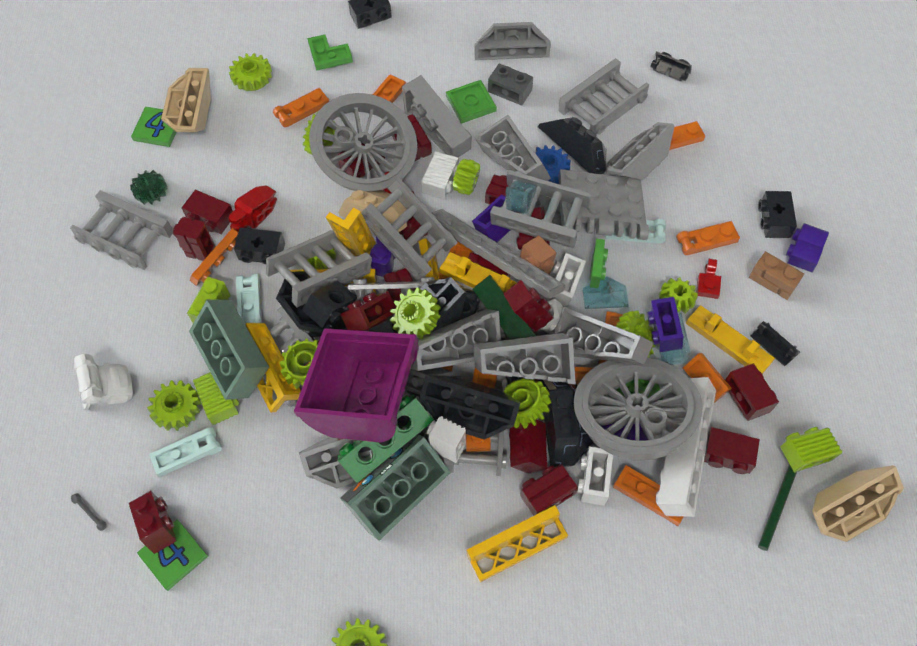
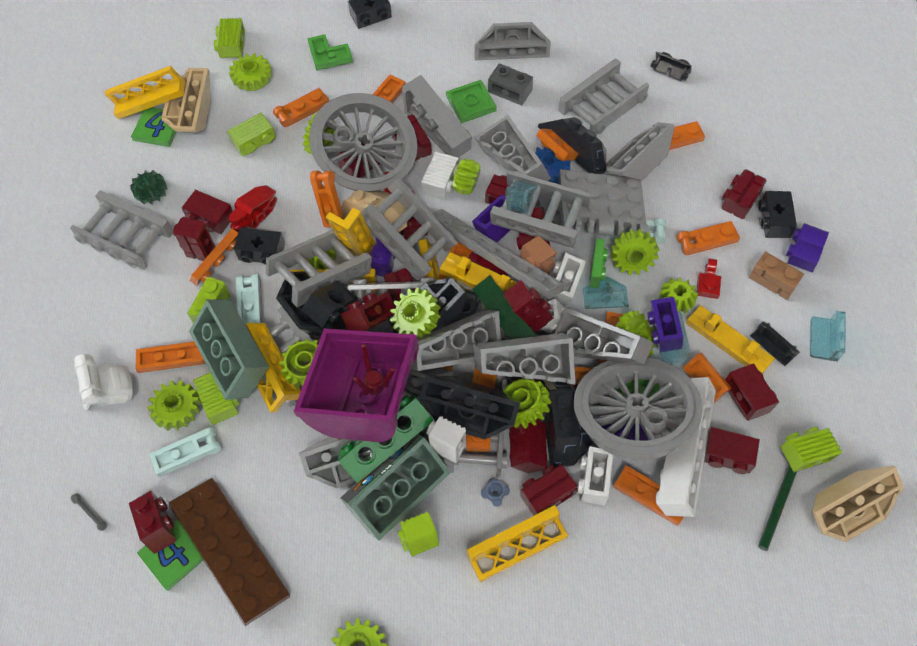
(149, 95): none -> yellow fence
(168, 357): none -> orange plate
(229, 551): none -> reddish brown plate
(230, 37): none -> lime brick
(251, 134): none -> lime brick
(326, 195): none -> orange plate
(373, 380): none -> dark red plant
(418, 534): none -> lime brick
(496, 499): none -> sand blue plate
(552, 141): none -> orange plate
(645, 247): none -> lime gear
(743, 193): none -> dark red brick
(828, 337): none -> clear light blue panel

